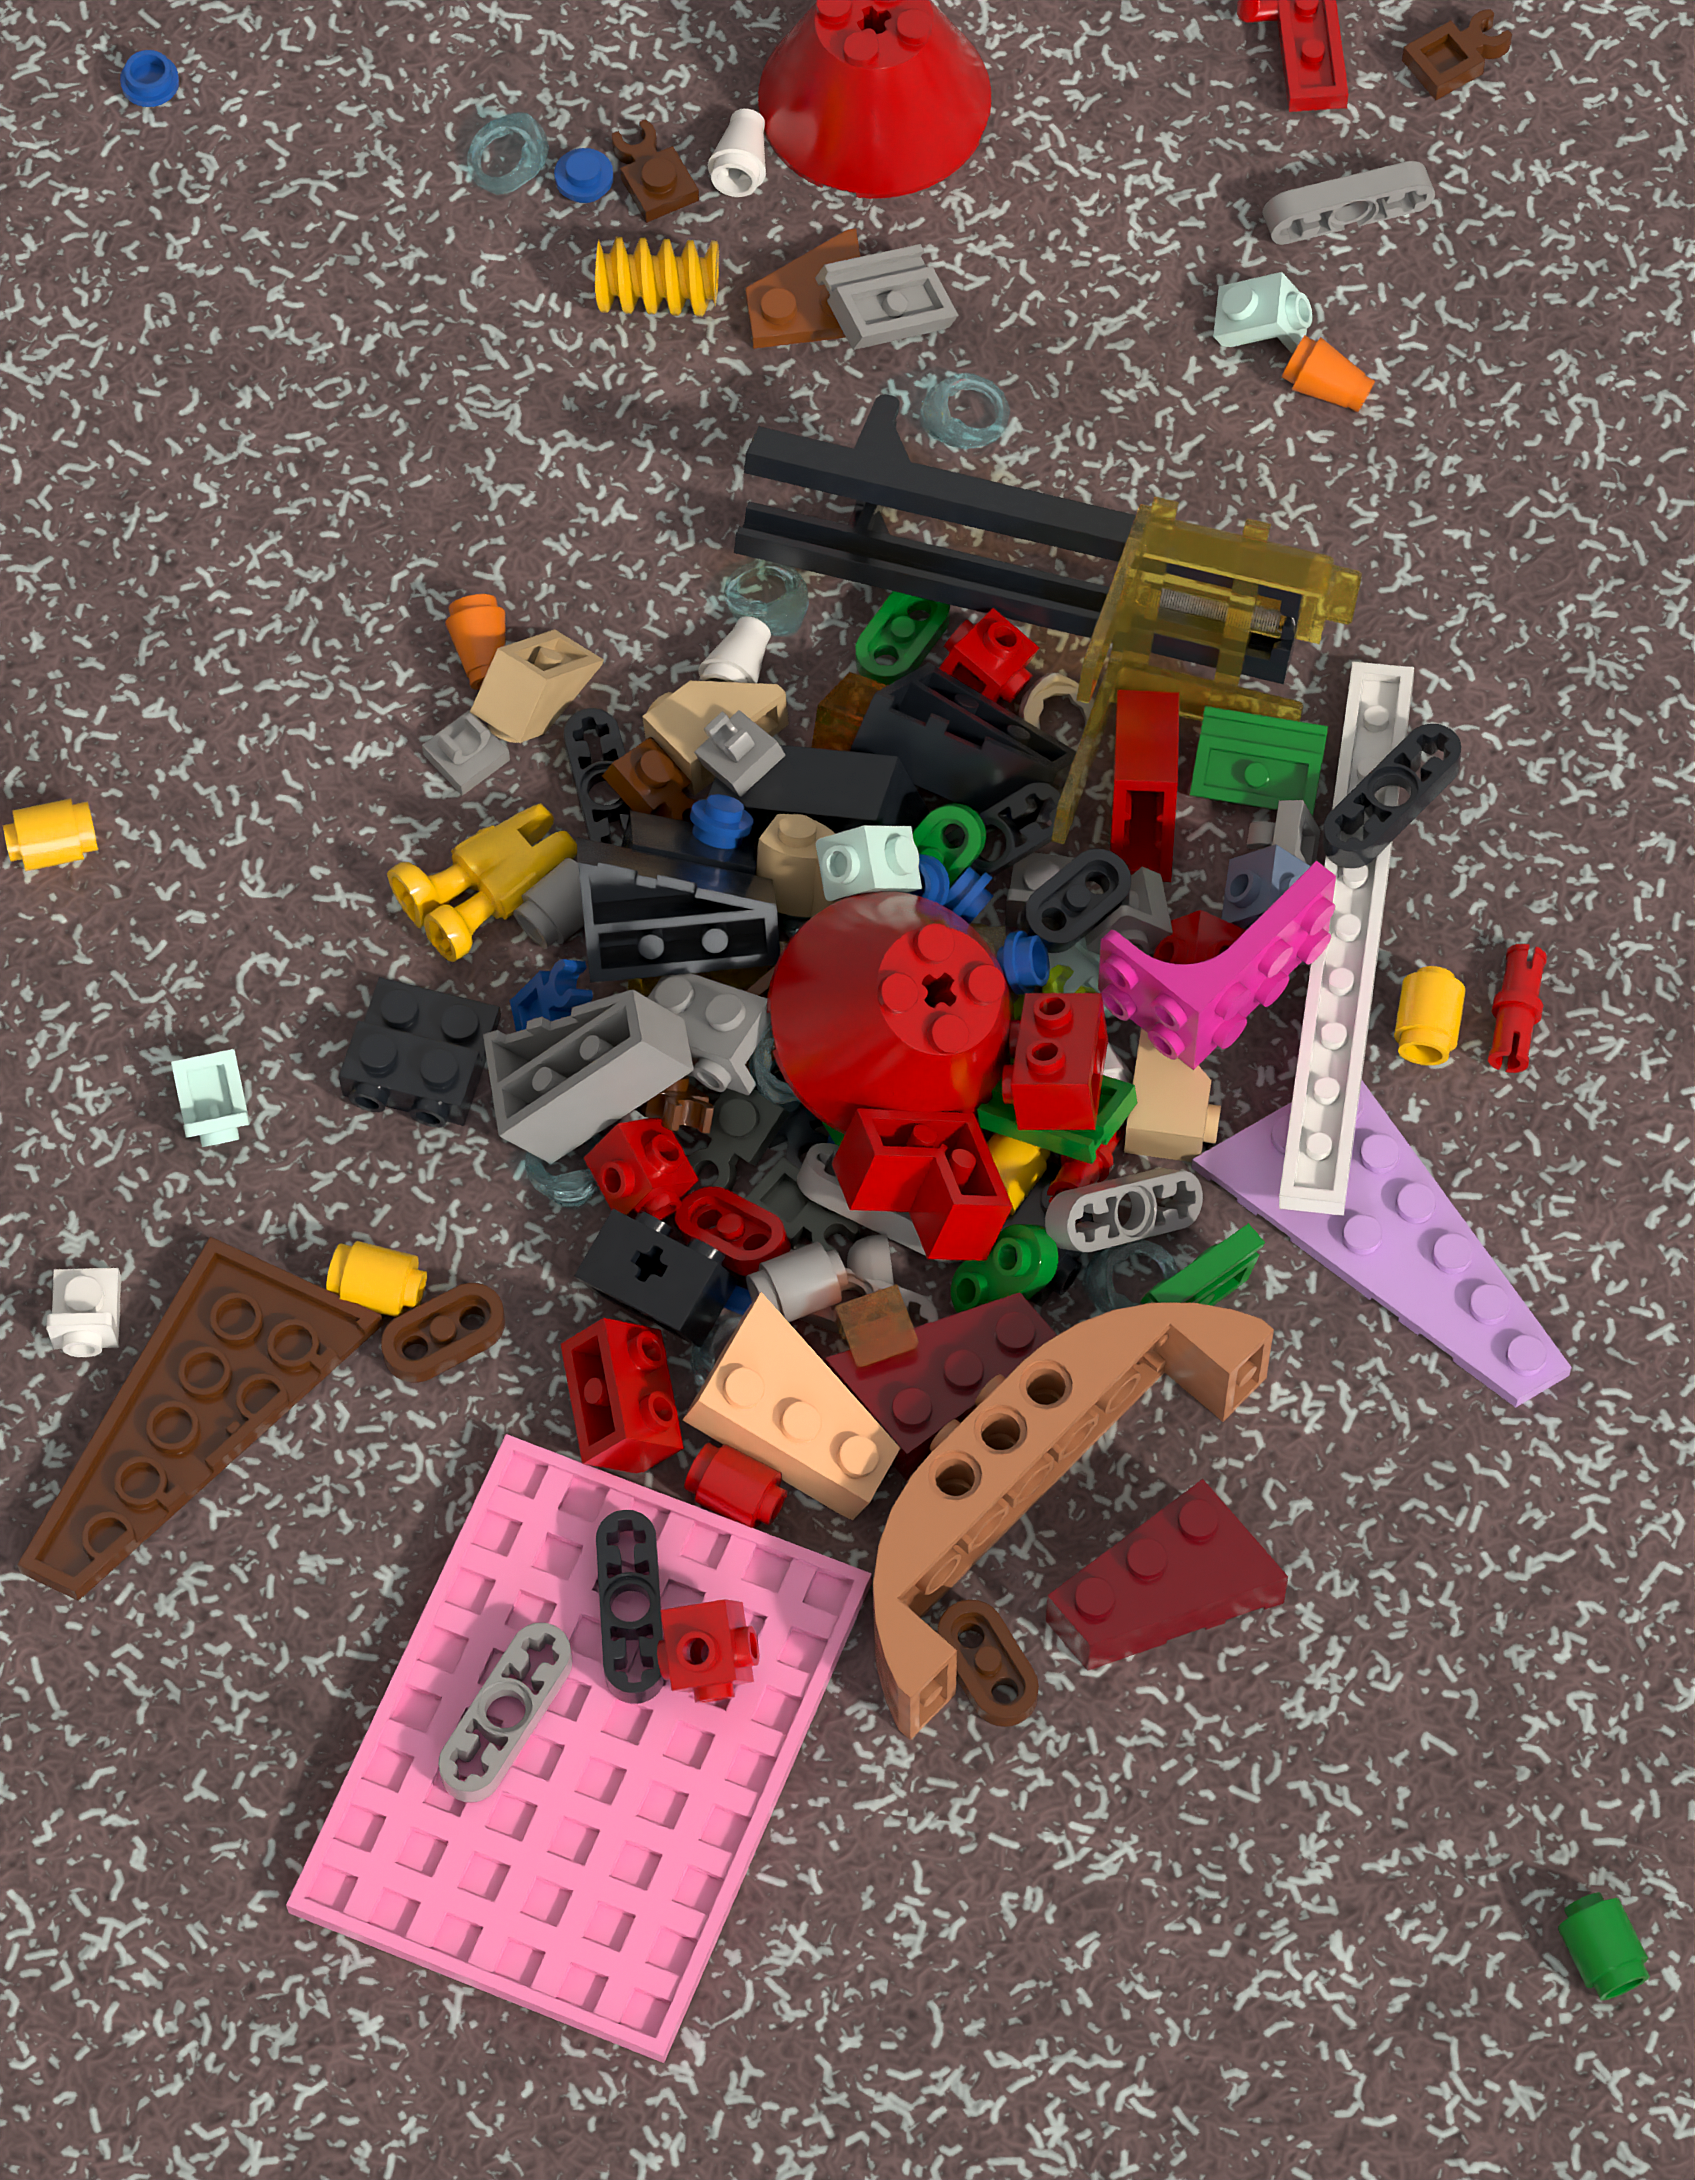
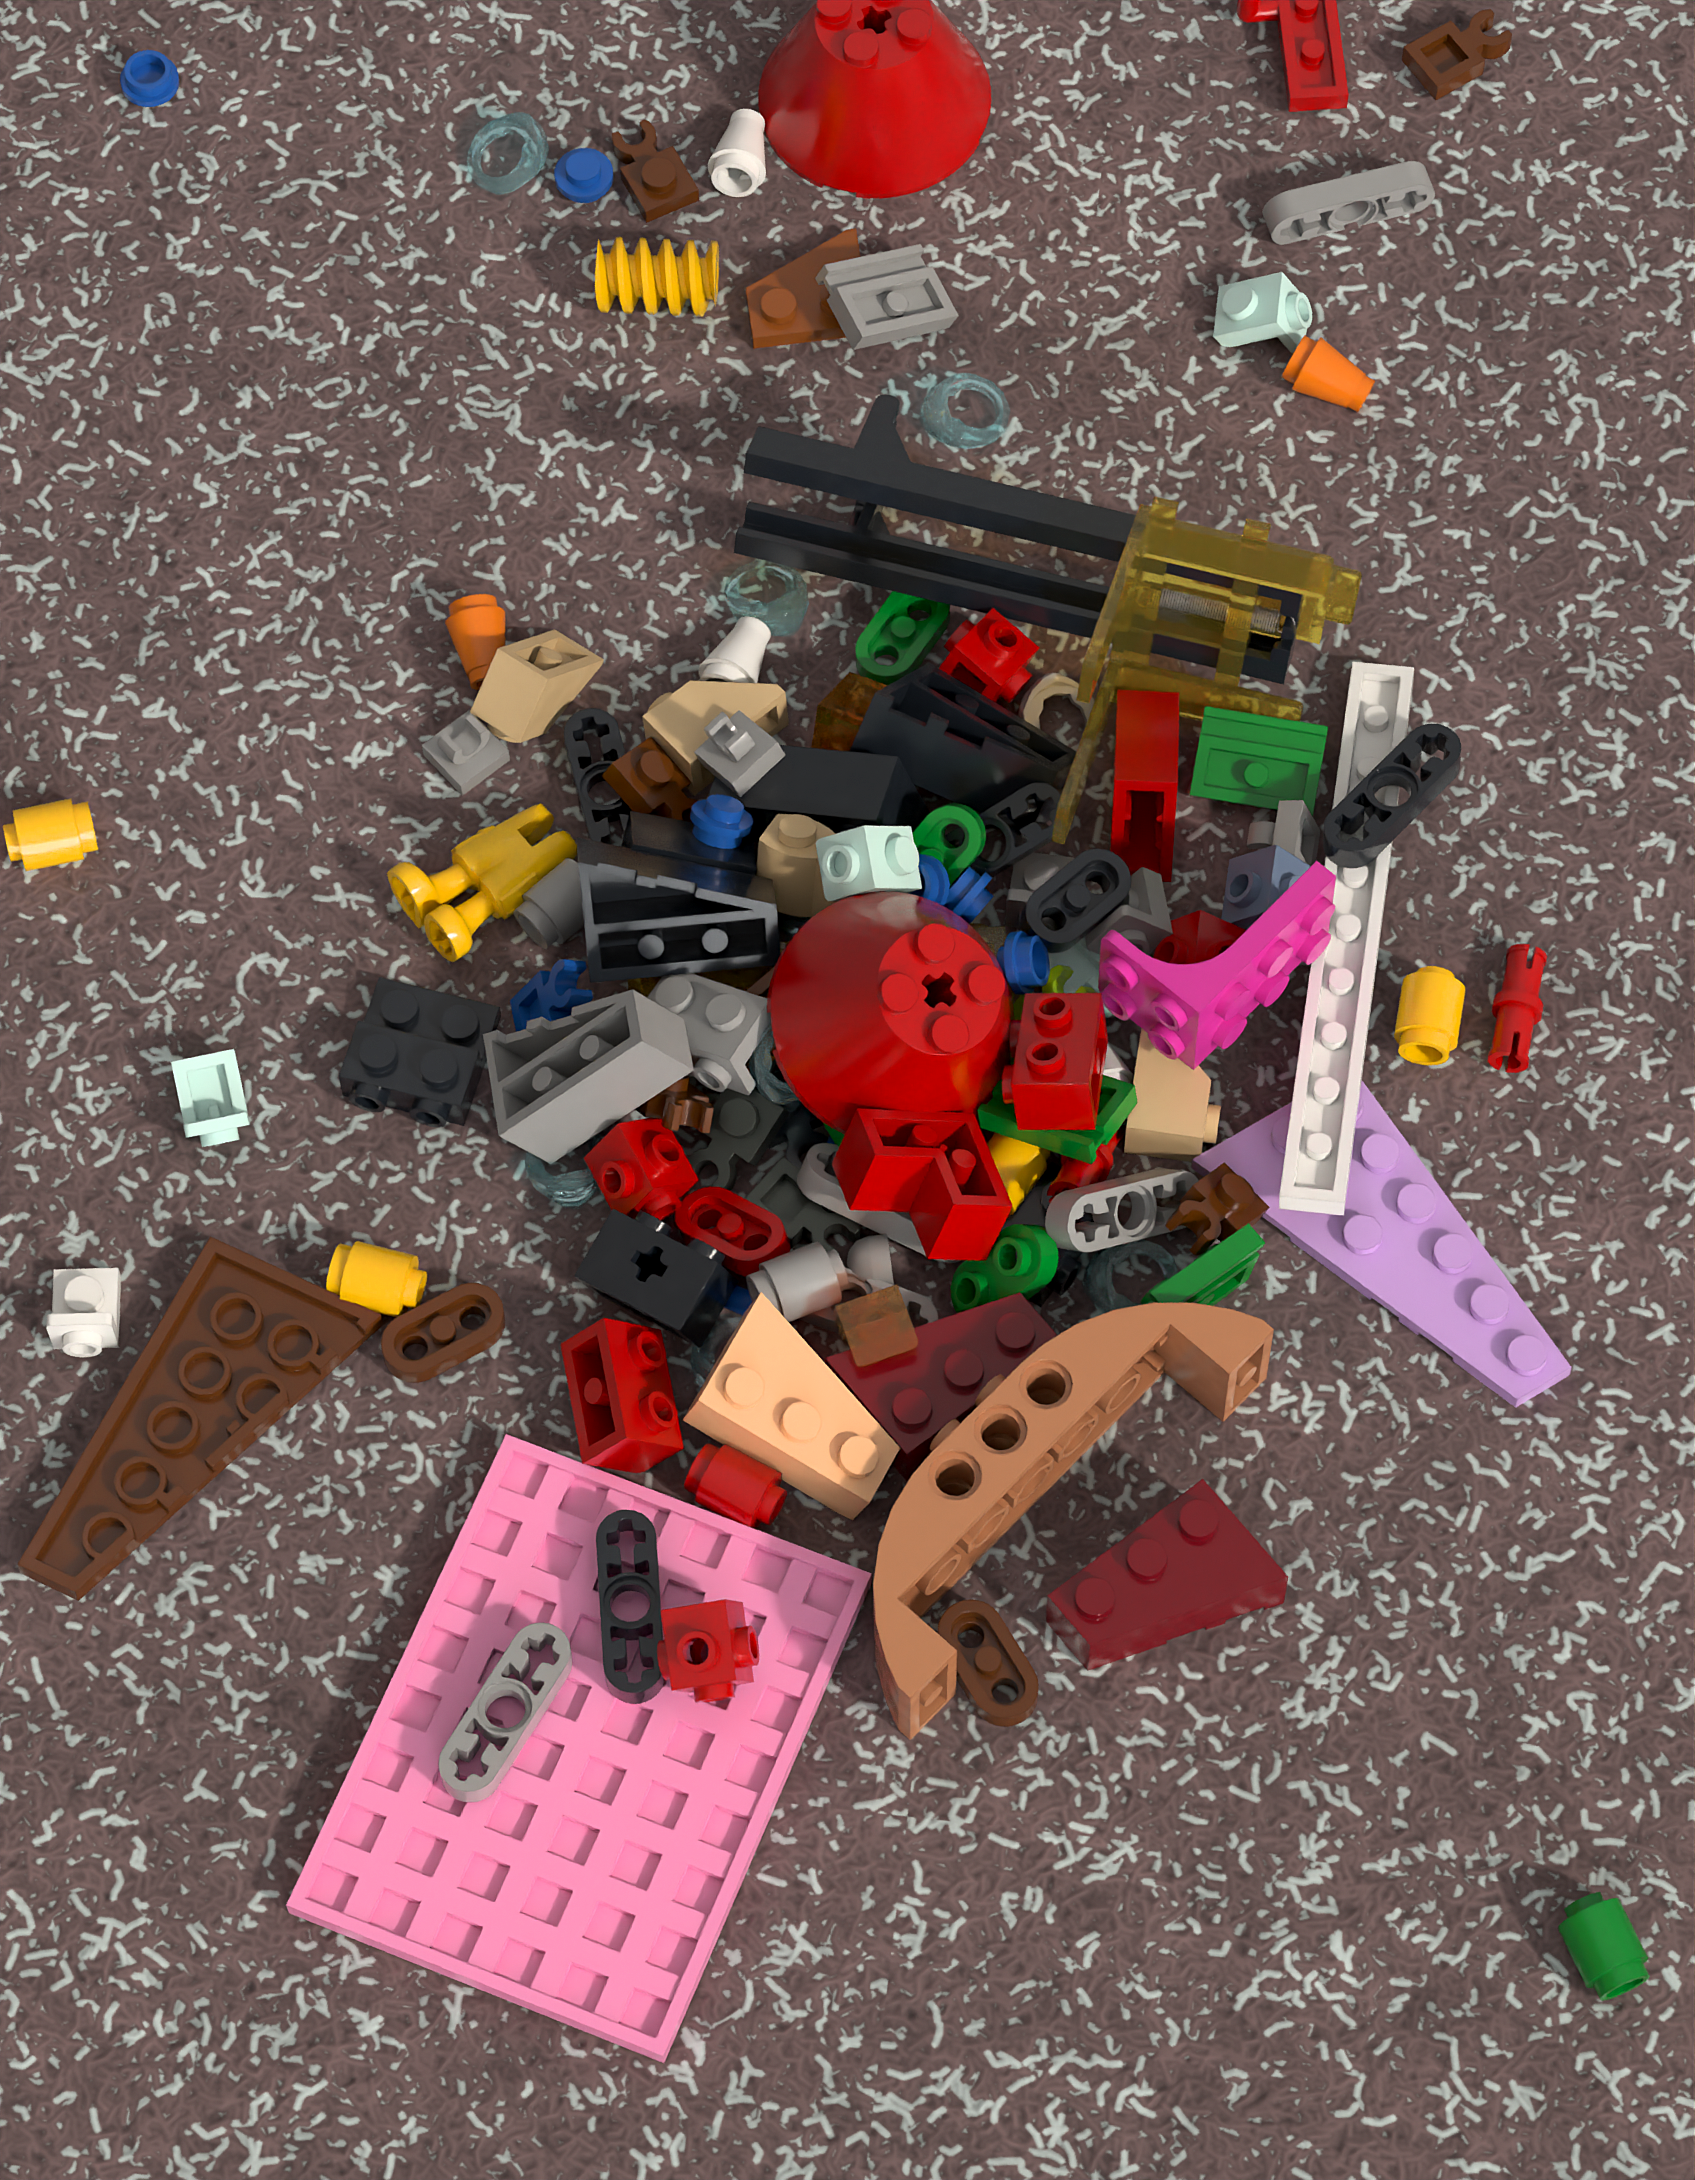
(1217, 1208): none -> reddish brown plate

